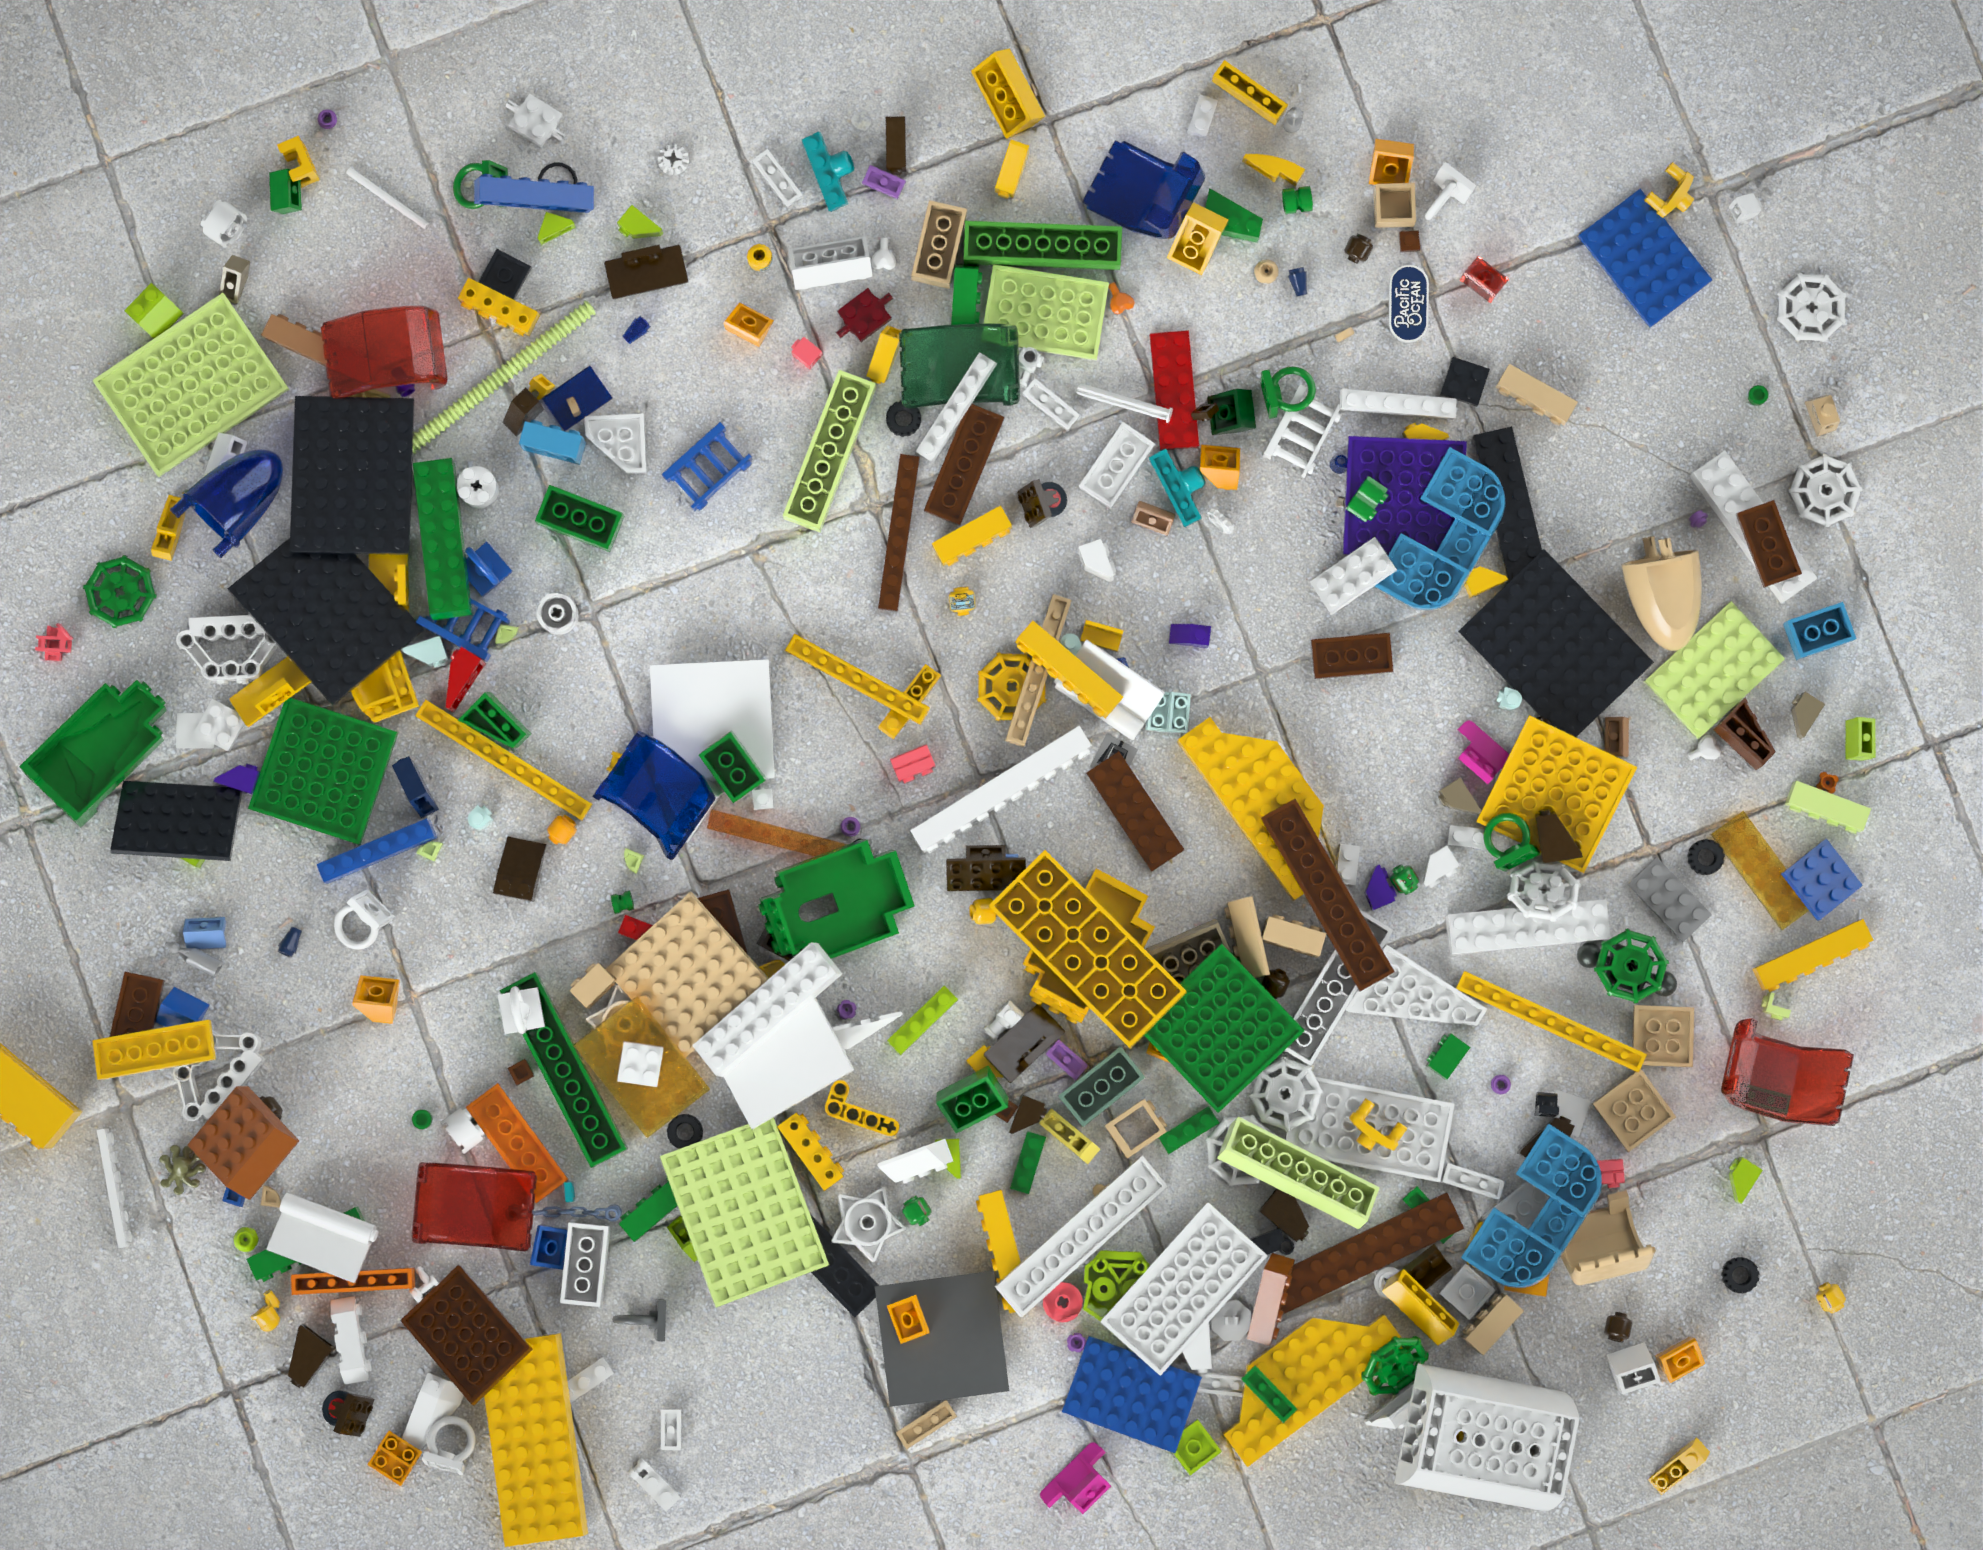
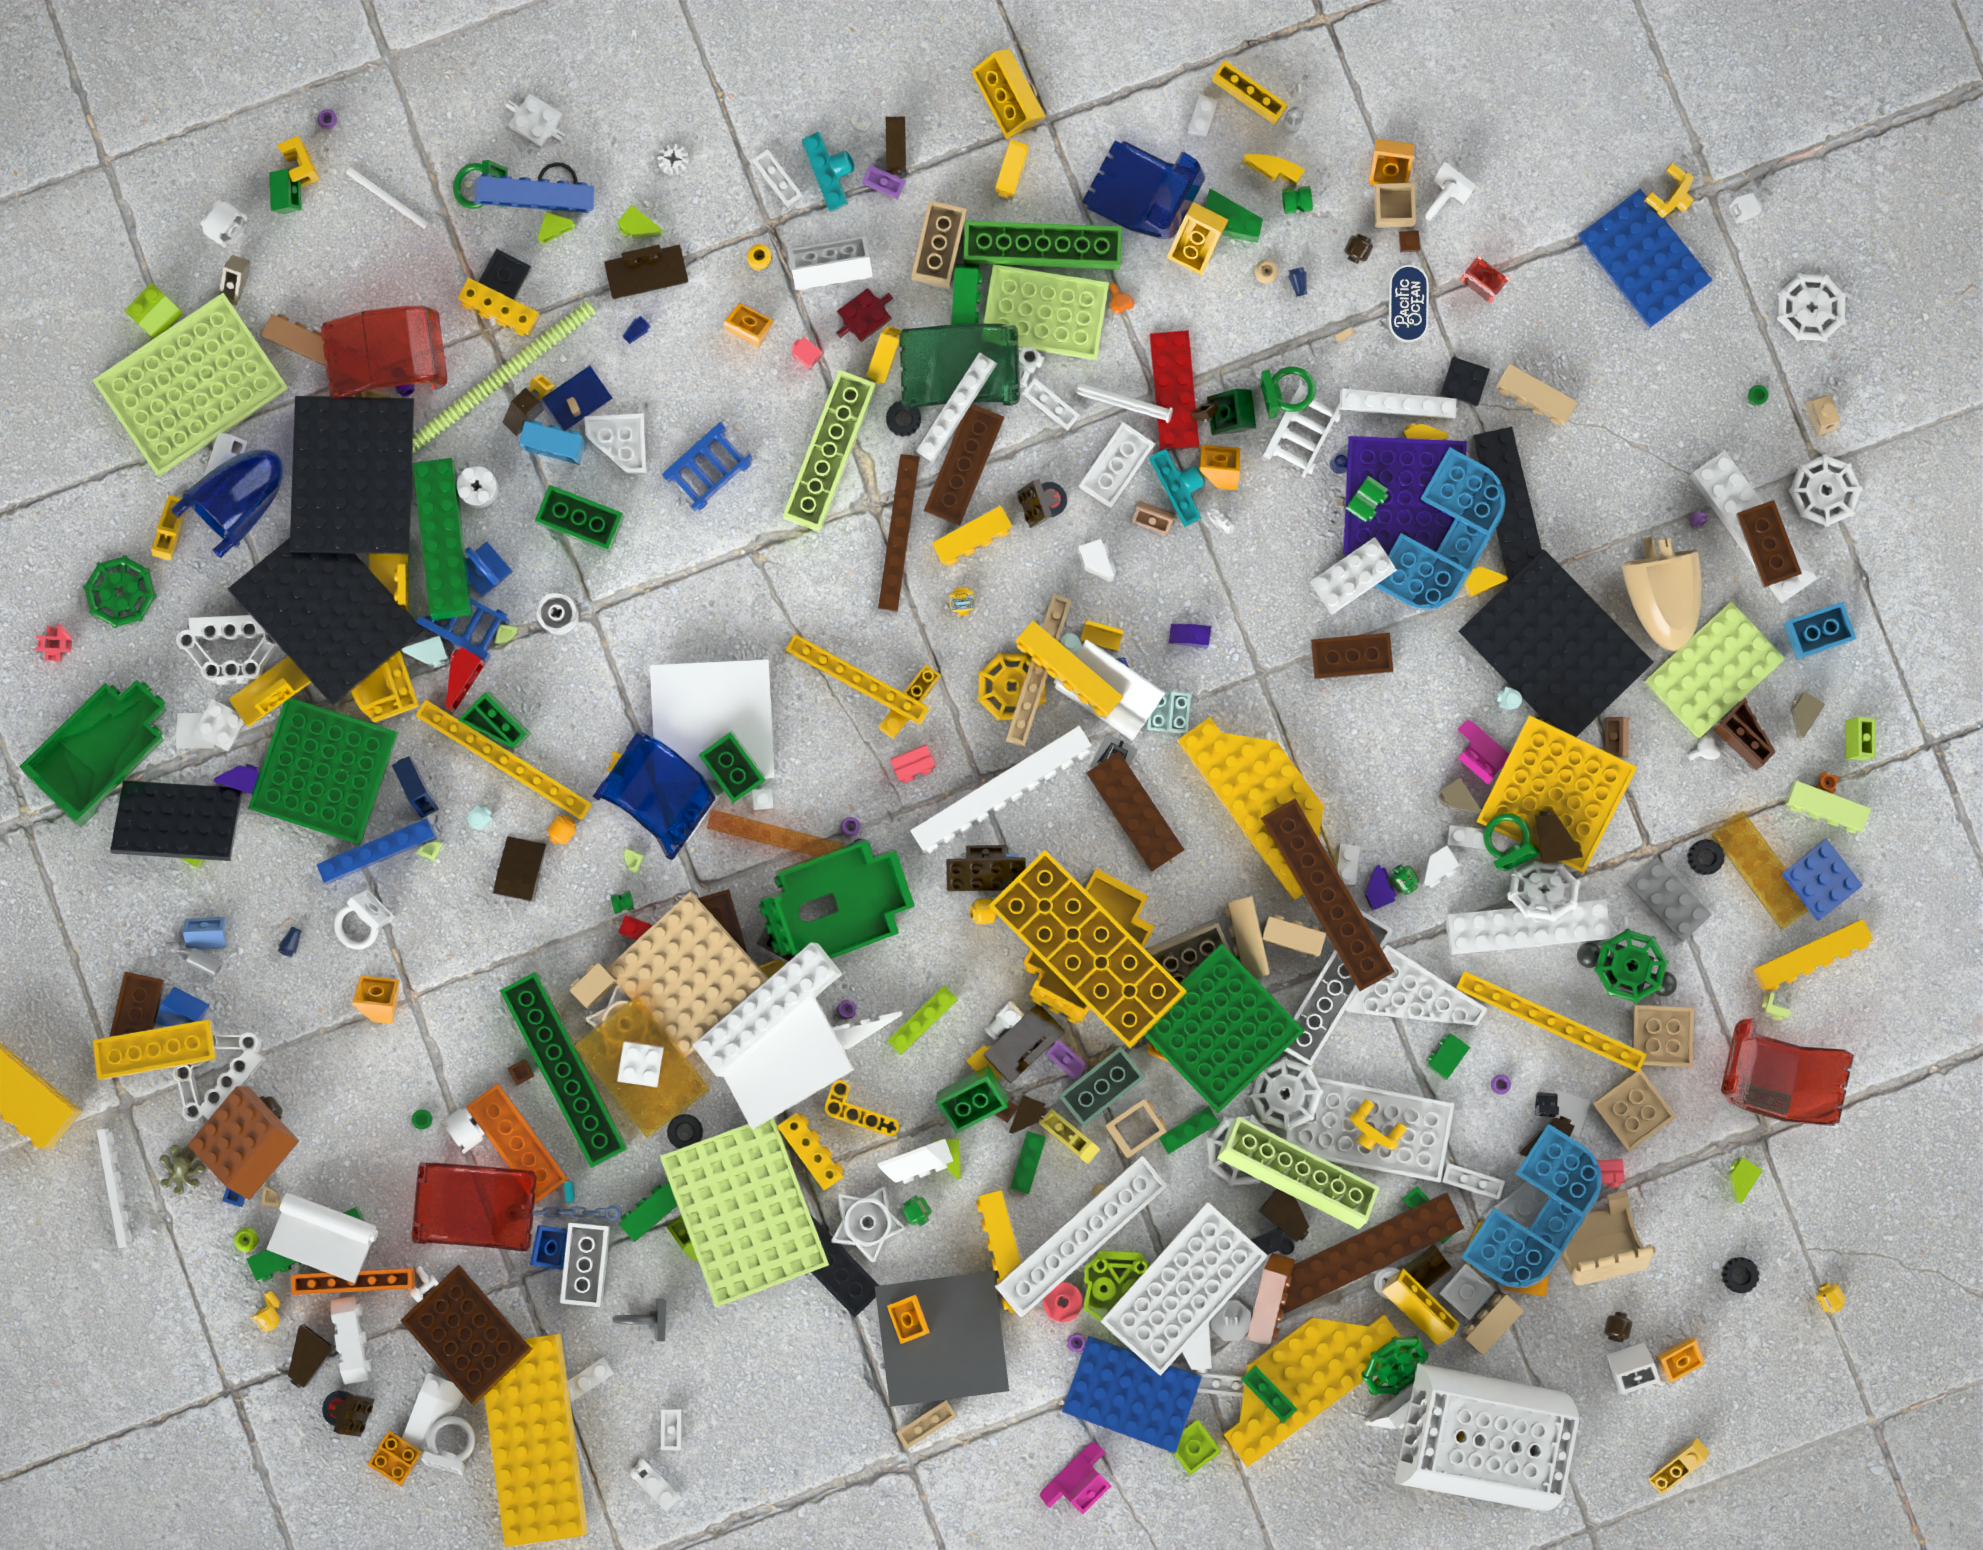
(521, 1010): white tile -> none
(883, 257): white rock -> none
(1276, 983): dark brown head -> none

